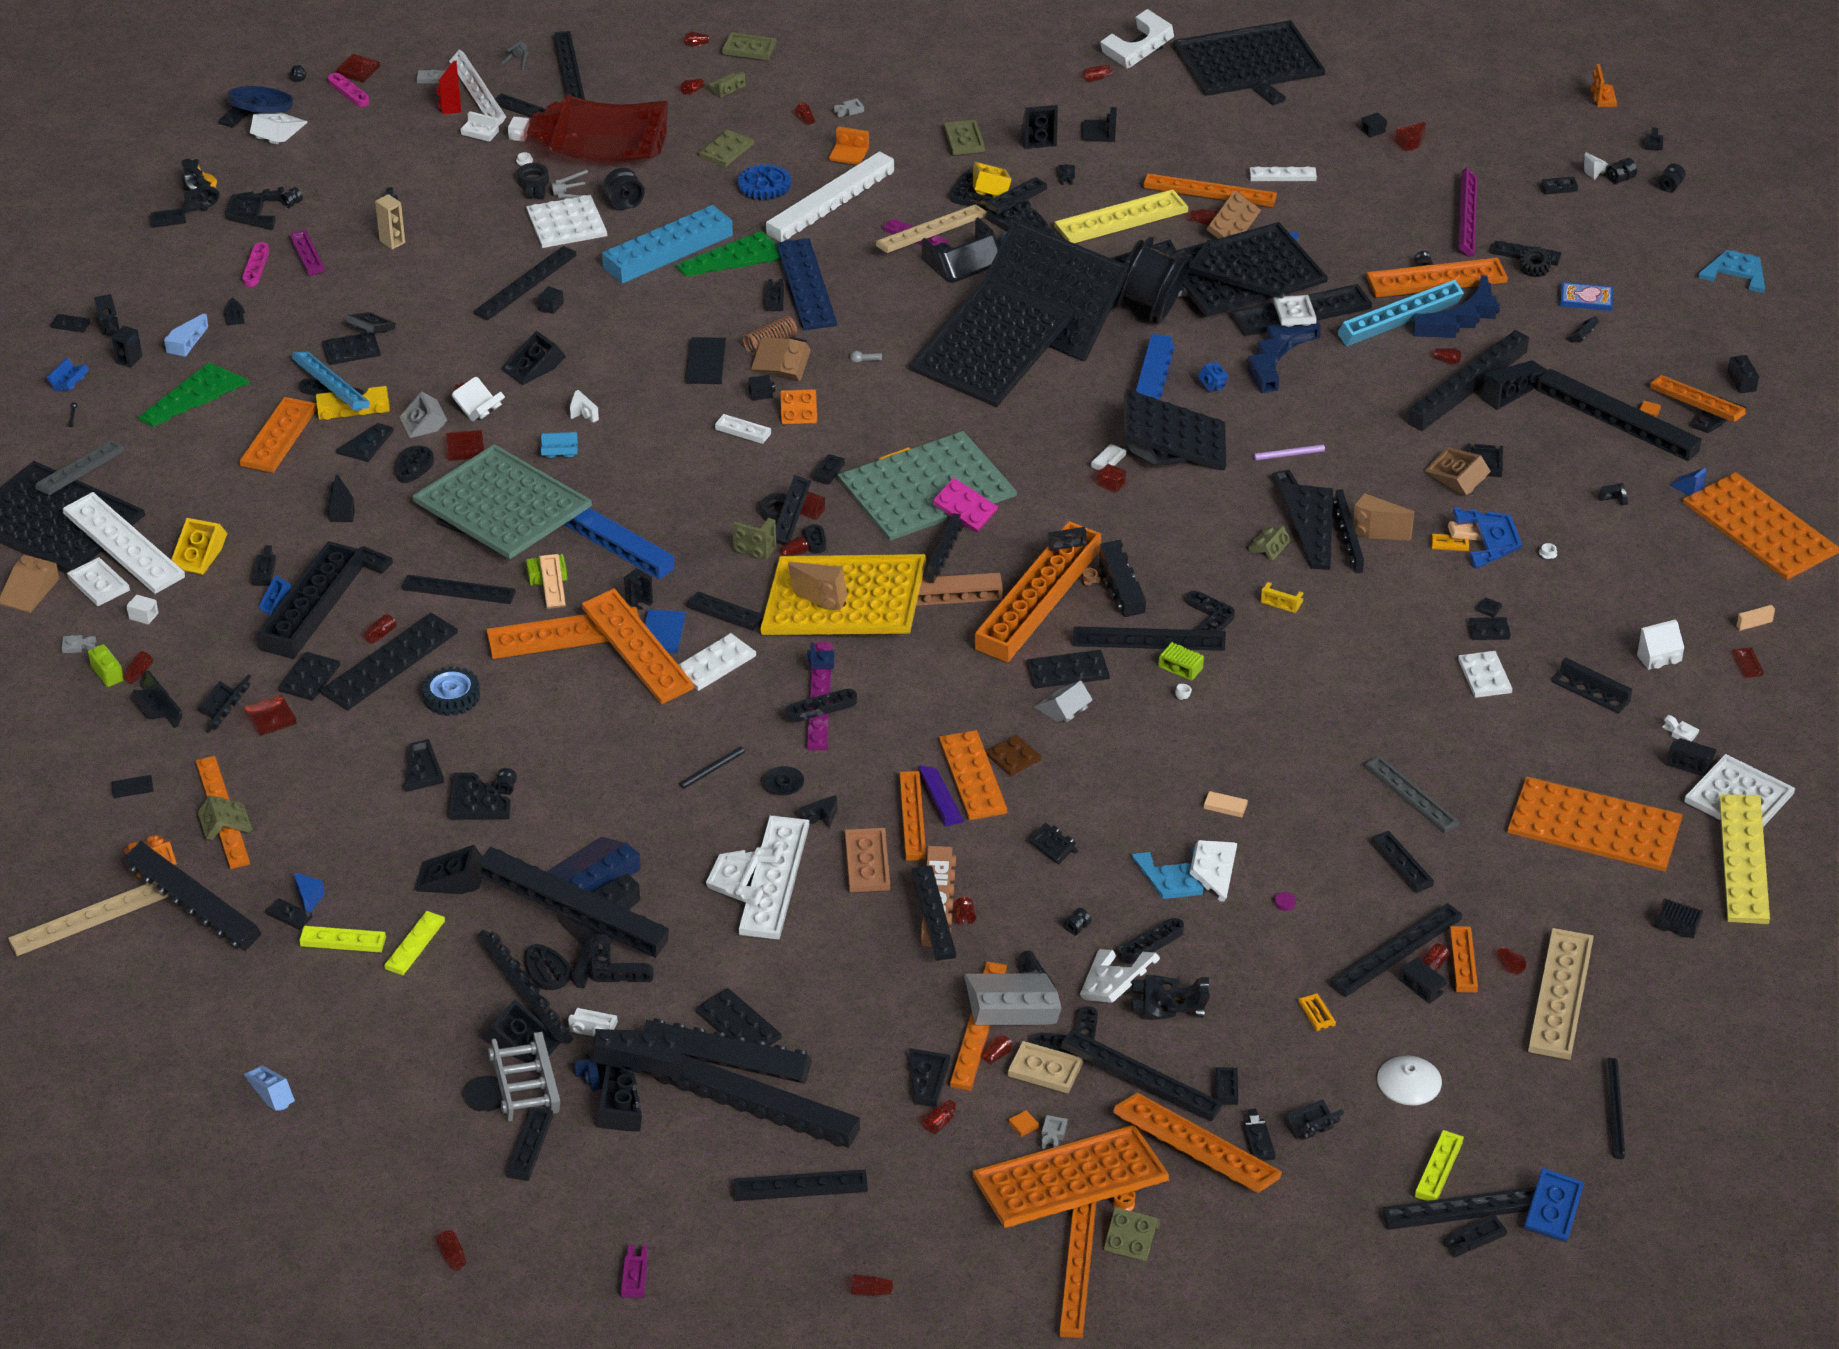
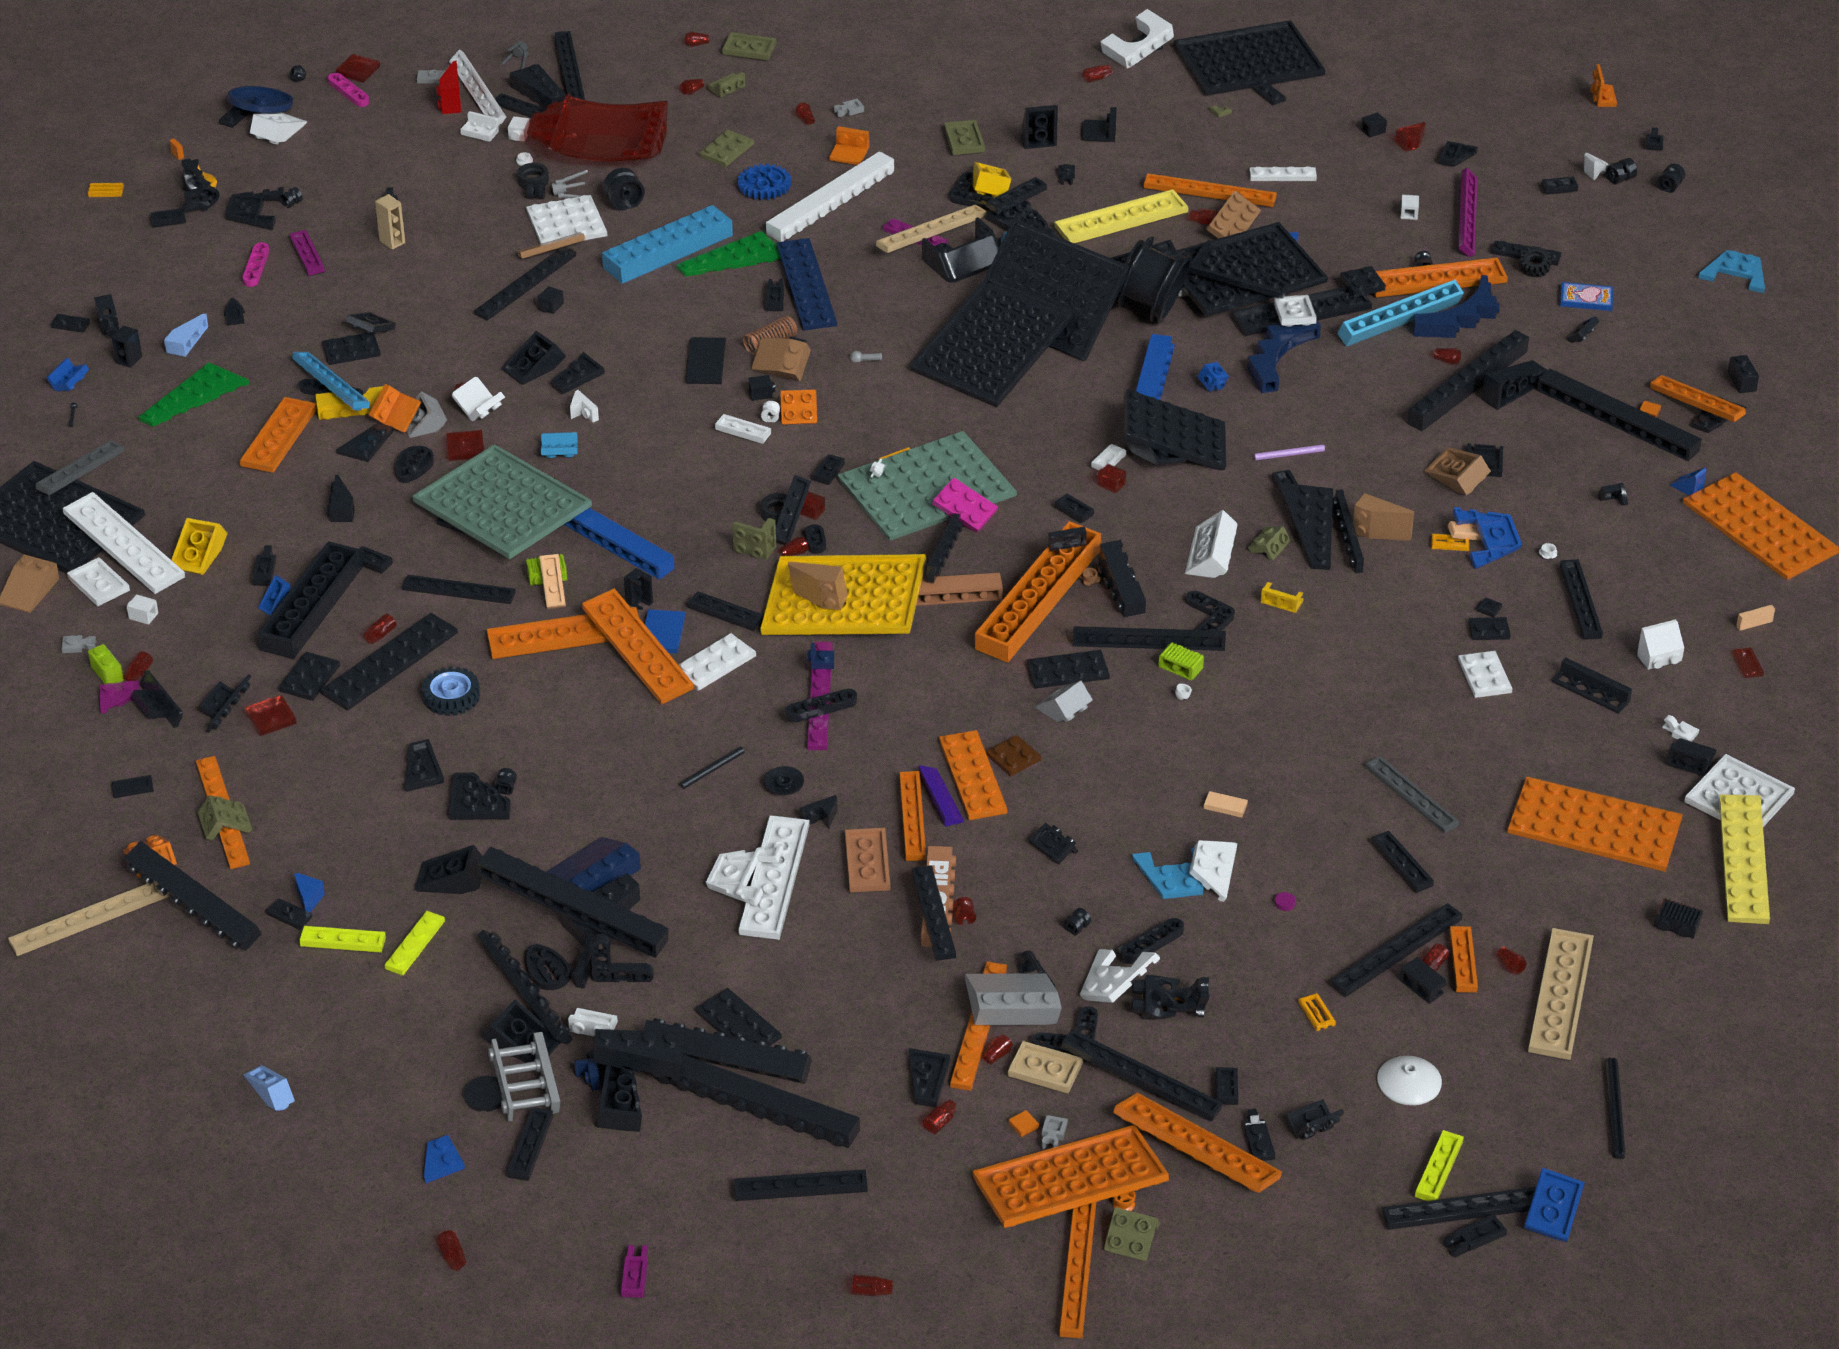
(105, 190): none -> light orange tile
(116, 694): none -> magenta wing
(176, 149): none -> orange tile
(394, 408): none -> orange bracket
(441, 1159): none -> blue wing
(536, 85): none -> black wedge
(551, 245): none -> medium nougat tile
(579, 373): none -> black wing
(774, 409): none -> white wheel
(877, 469): none -> white plate
(1074, 508): none -> black plate
(1212, 546): none -> white slope
(1220, 112): none -> olive tile
(1362, 281): none -> black plate
(1409, 207): none -> white brick
(1456, 153): none -> black wing
(1581, 599): none -> black plate

